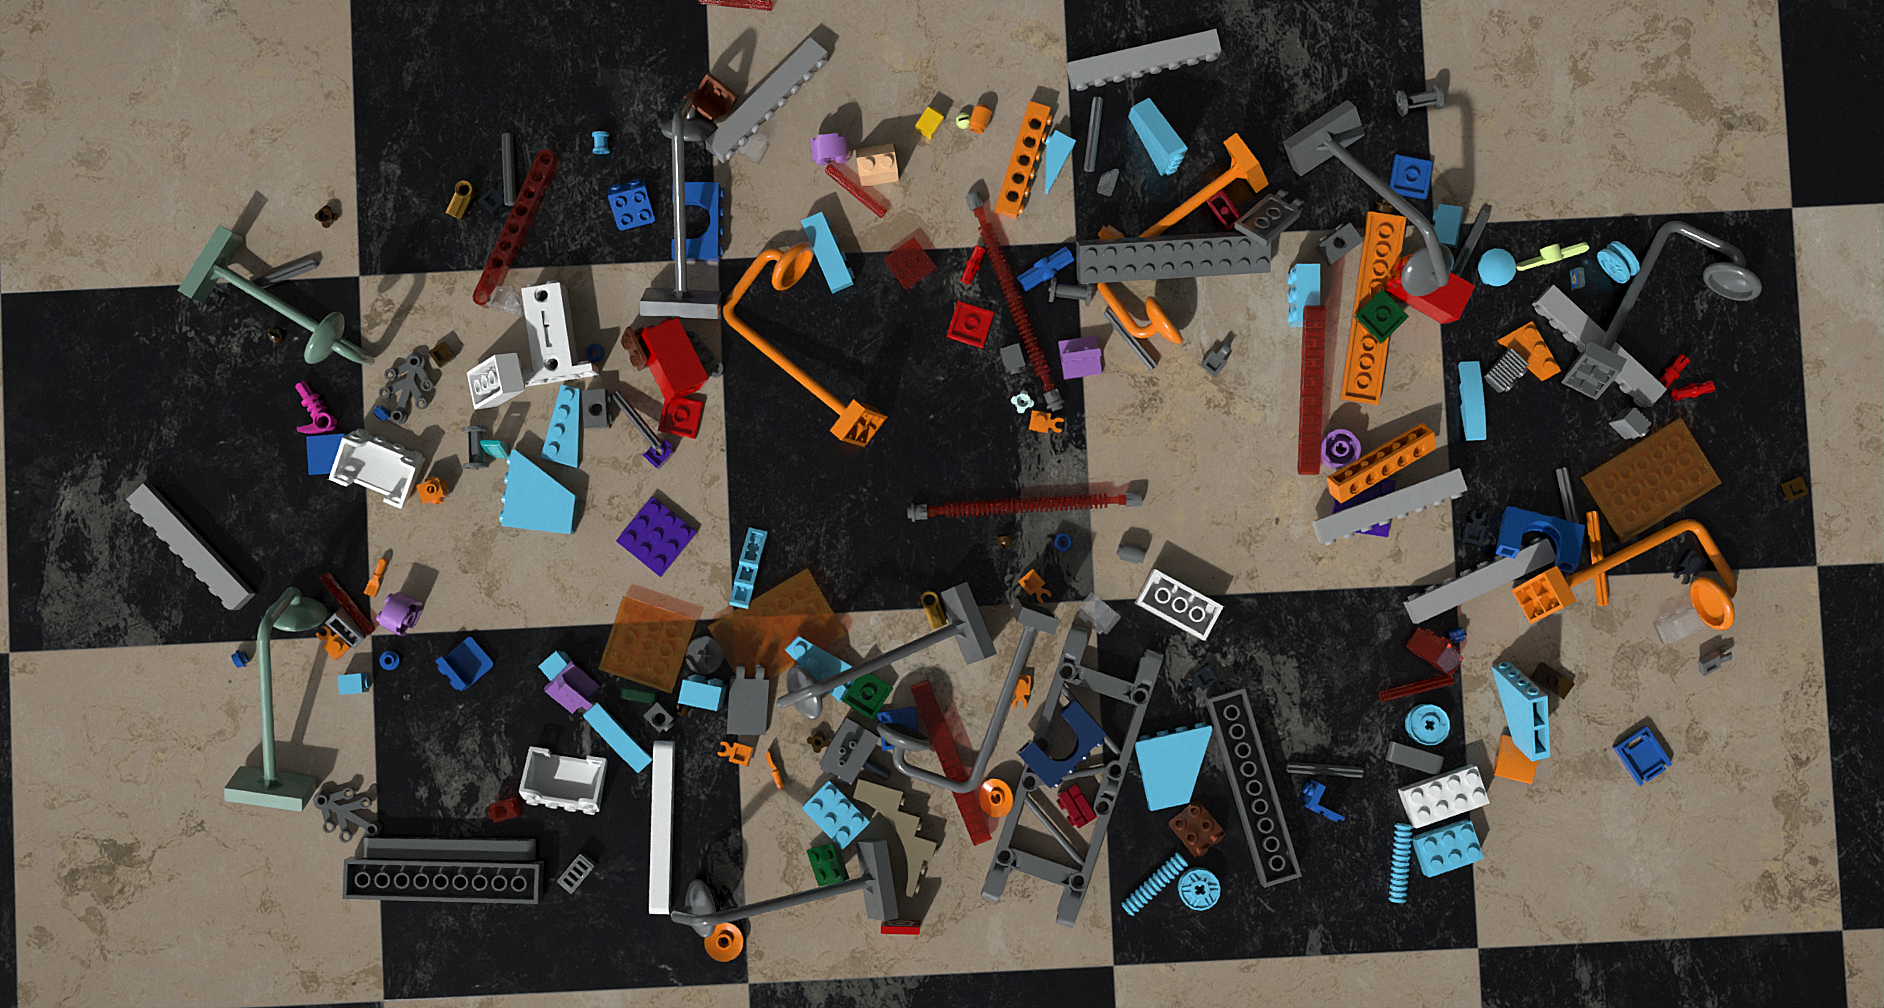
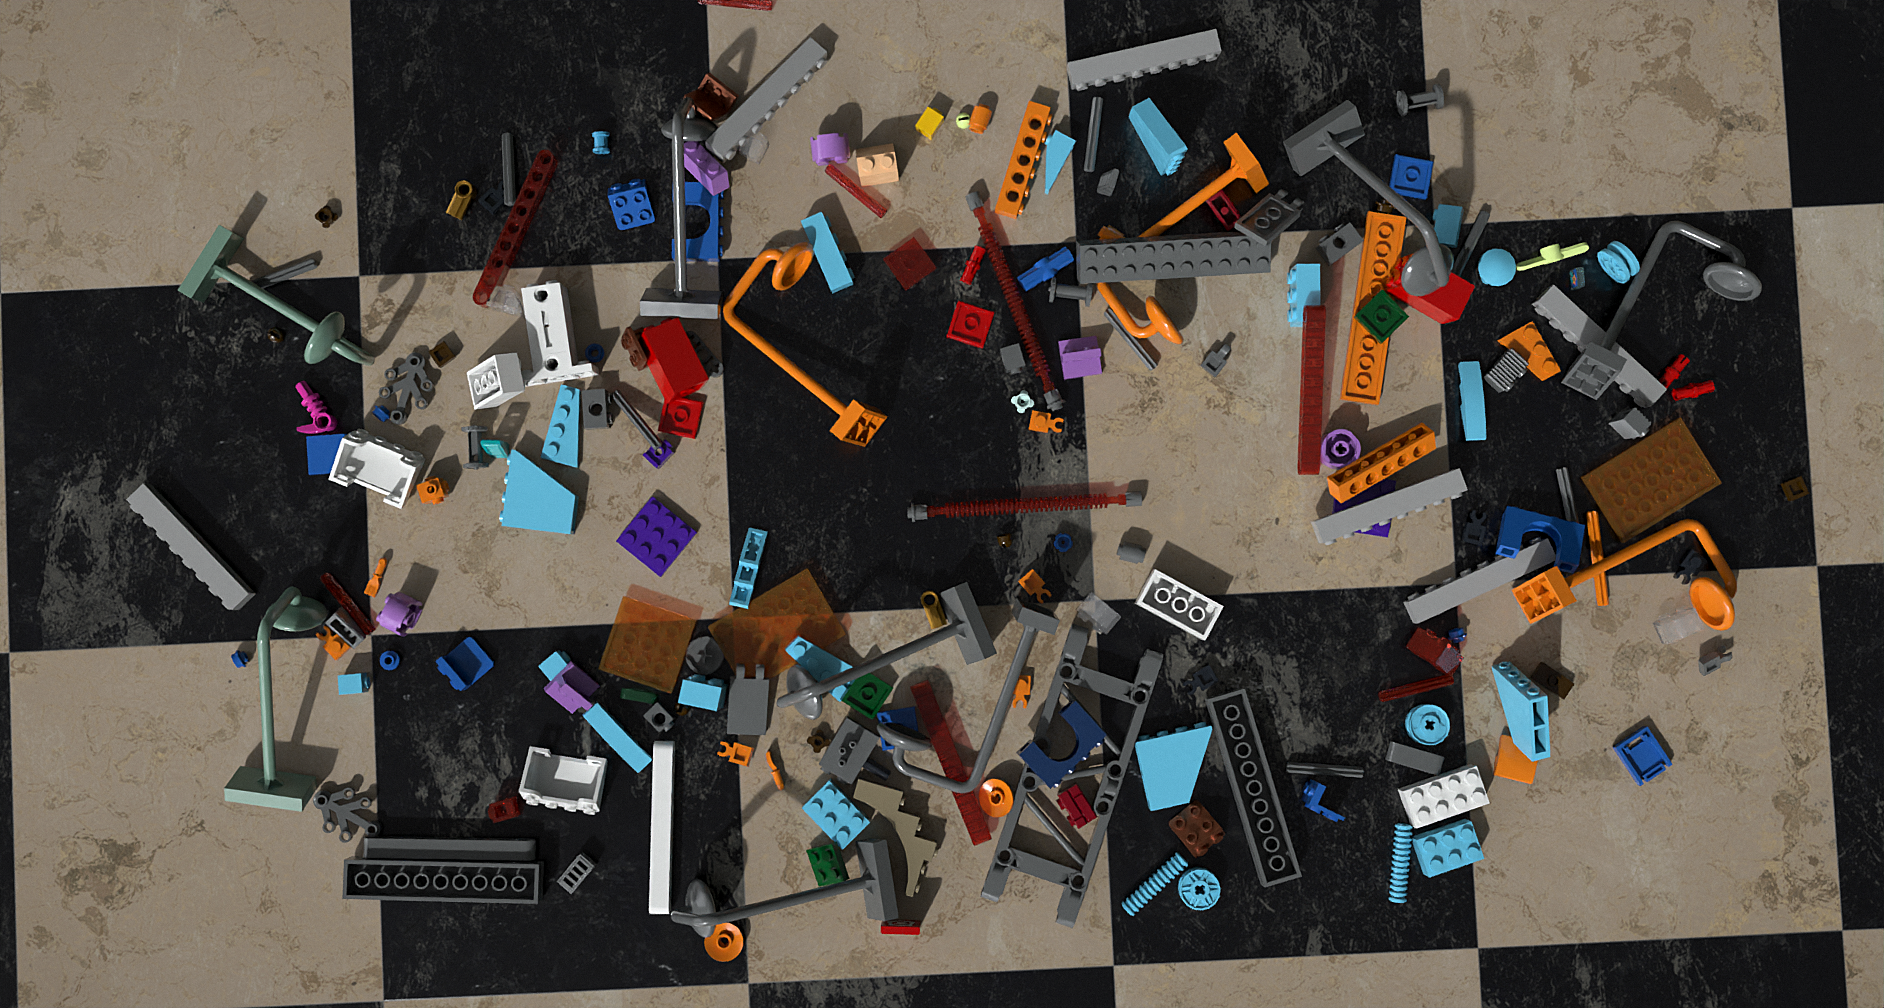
(705, 168): none -> medium lavender brick

